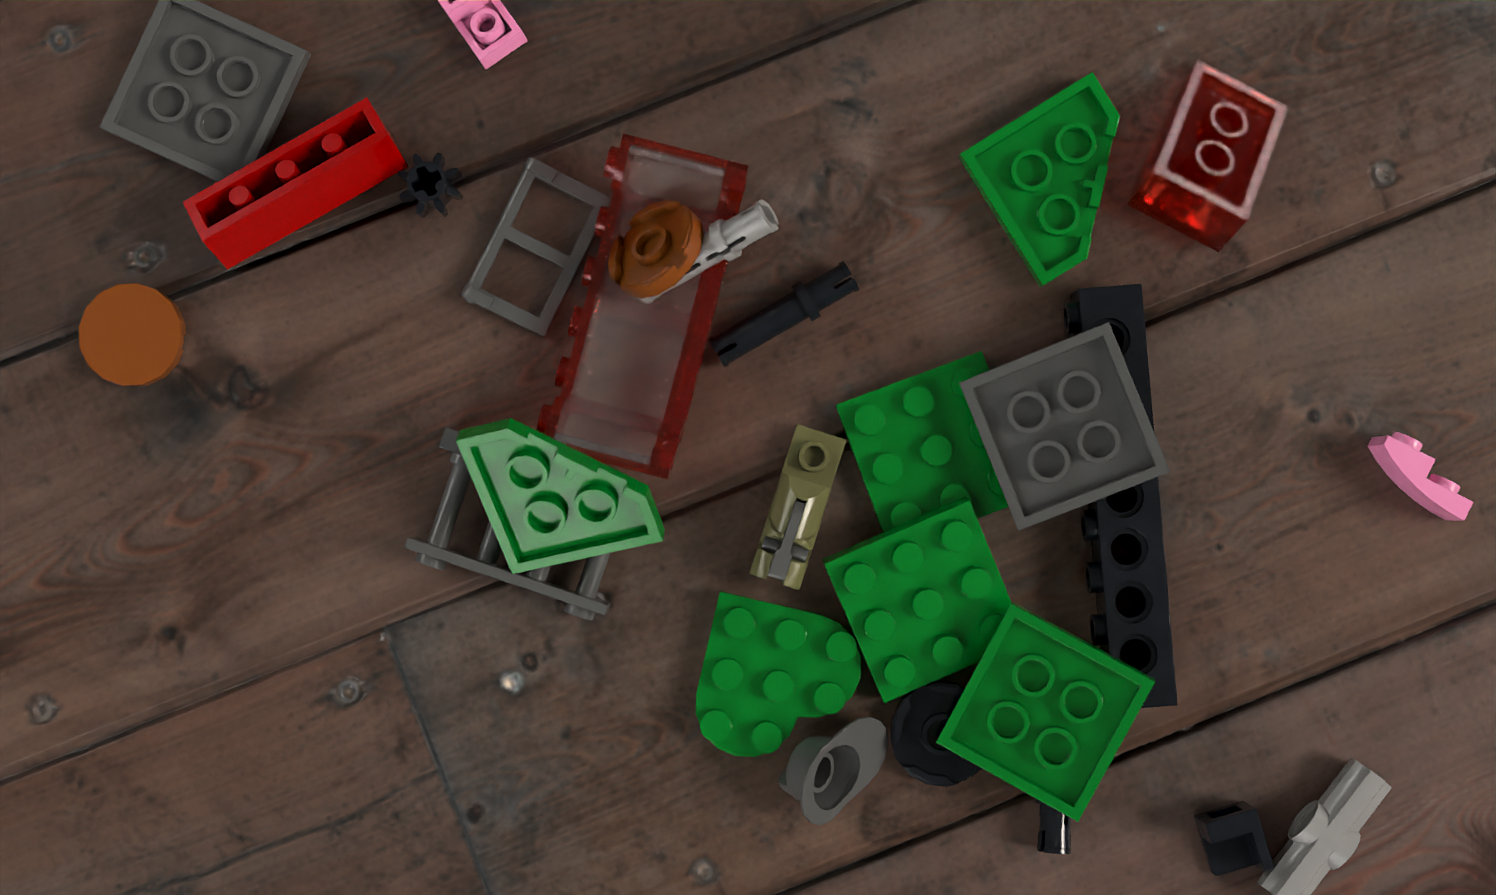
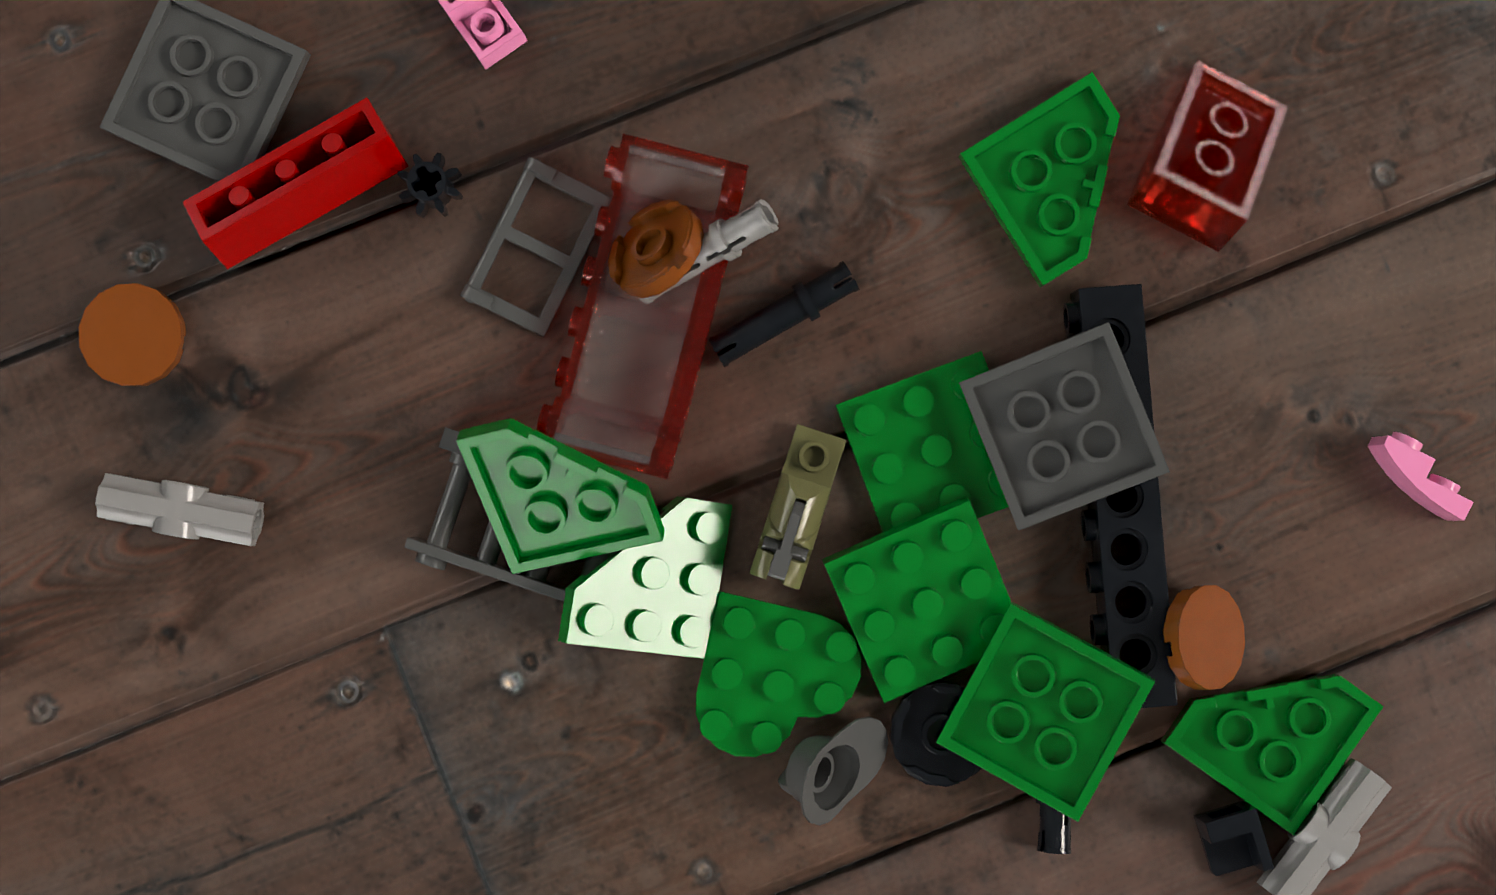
(179, 509): none -> light grey piece
(656, 593): none -> plate
(1204, 637): none -> dark orange tile
(1275, 741): none -> green plate

